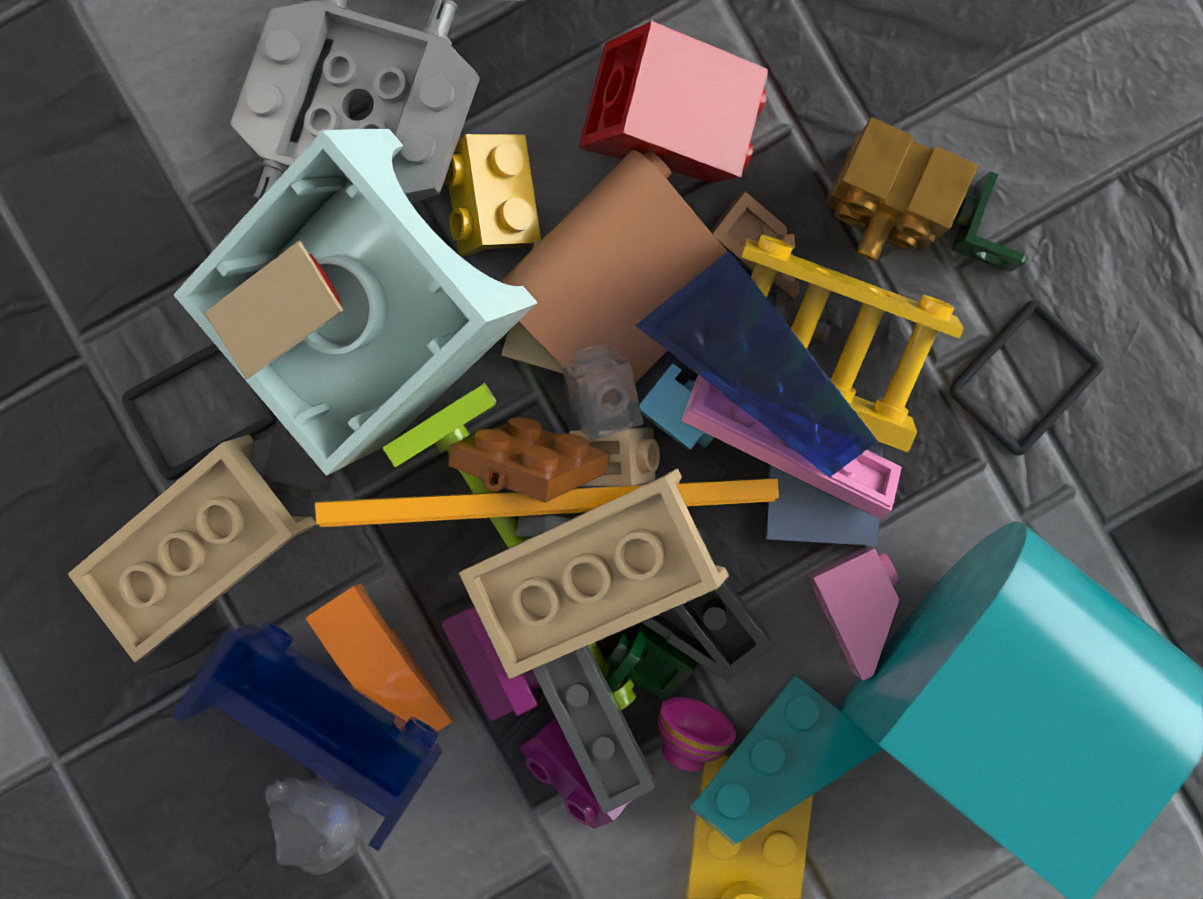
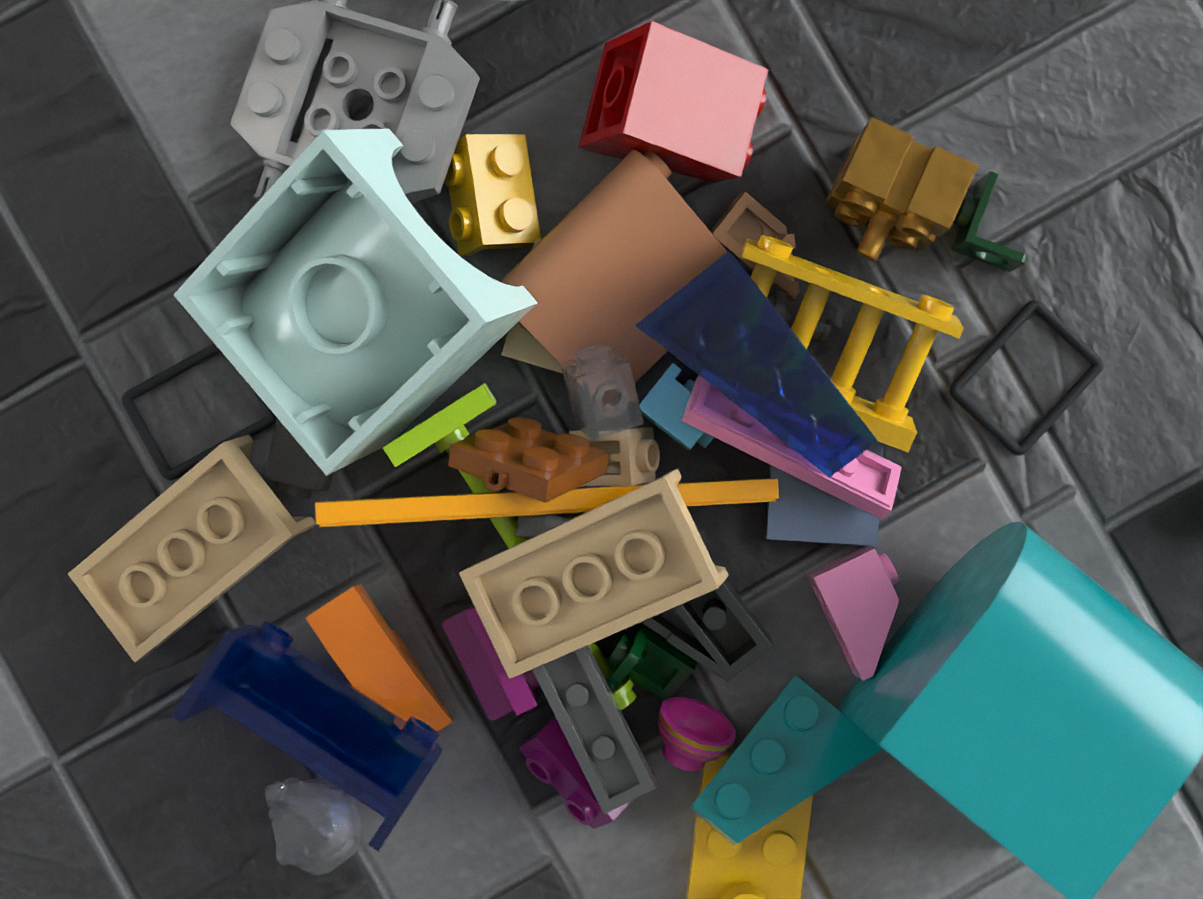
(274, 309): tan piece -> none

